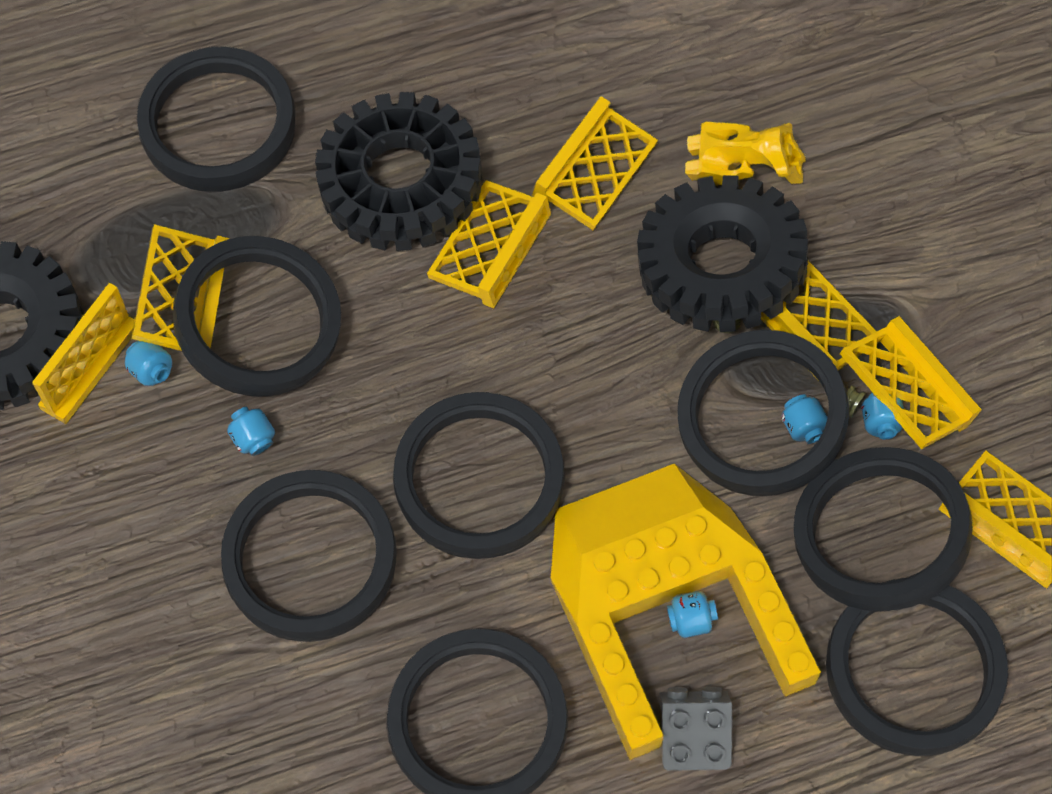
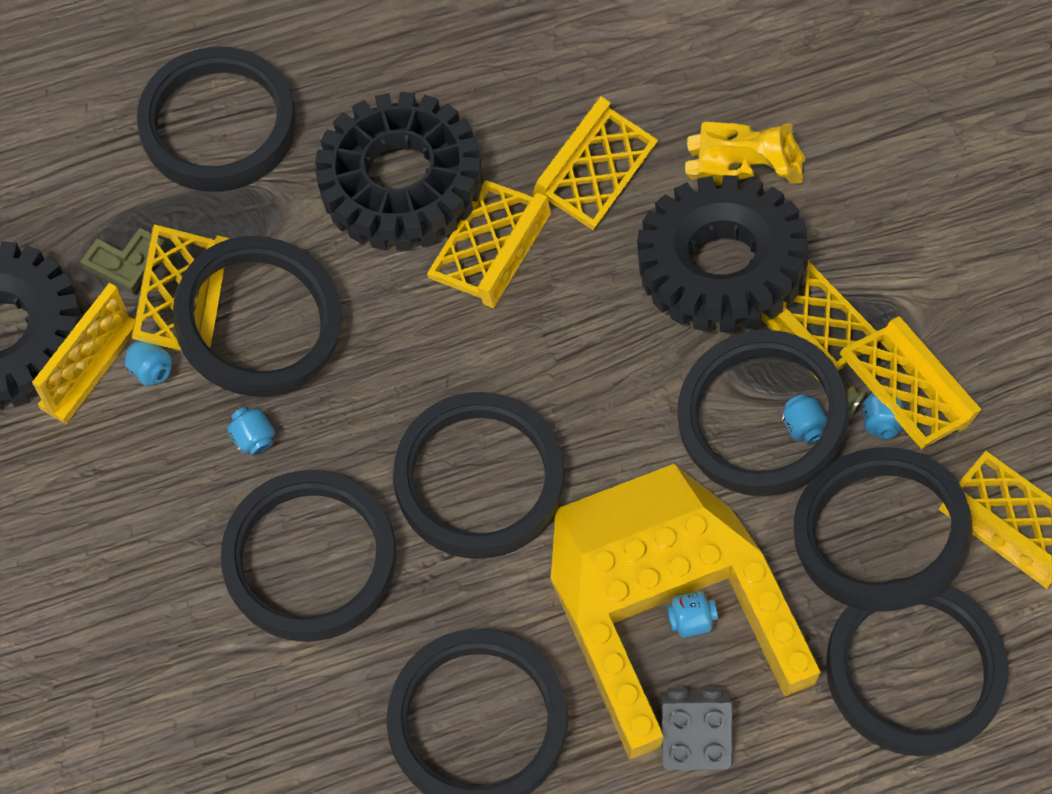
(121, 267): none -> olive plate

